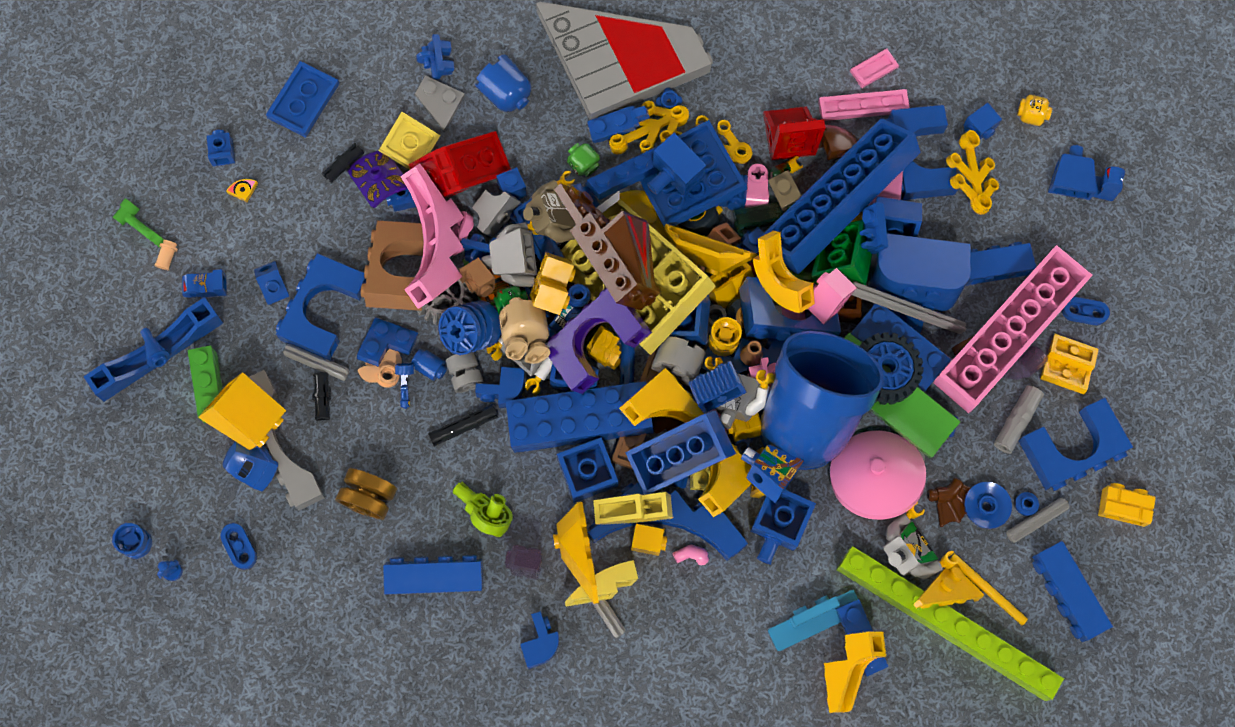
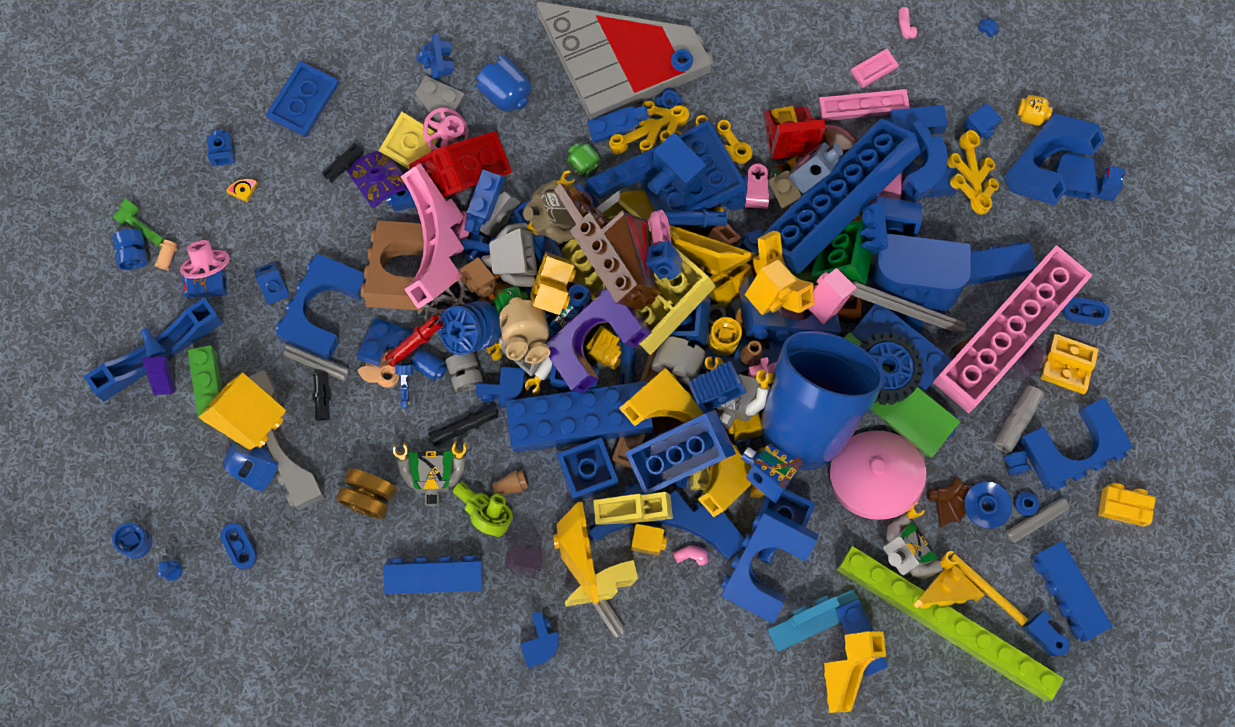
(129, 249): none -> blue wheel
(159, 375): none -> dark purple tile
(203, 256): none -> bright pink wheel
(420, 335): none -> red pin
(431, 470): none -> torso
(448, 129): none -> bright pink wheel
(483, 201): none -> blue hinge
(512, 183): blue brick -> none
(512, 483): none -> medium nougat cone
(659, 226): none -> bright pink plate
(665, 265): none -> blue brick
(682, 54): none -> blue plate
(697, 218): none -> blue axle
(756, 217): clear green hinge -> none
(770, 288): none -> yellow brick
(775, 532): none -> blue arch
(784, 114): none -> yellow tile
(815, 166): none -> sand blue torso
(904, 22): none -> bright pink arm
(934, 163): none -> blue arch
(989, 27): none -> blue plate
(1017, 463): none -> blue wheel
(1046, 636): none -> blue leg
(1057, 135): none -> blue arch

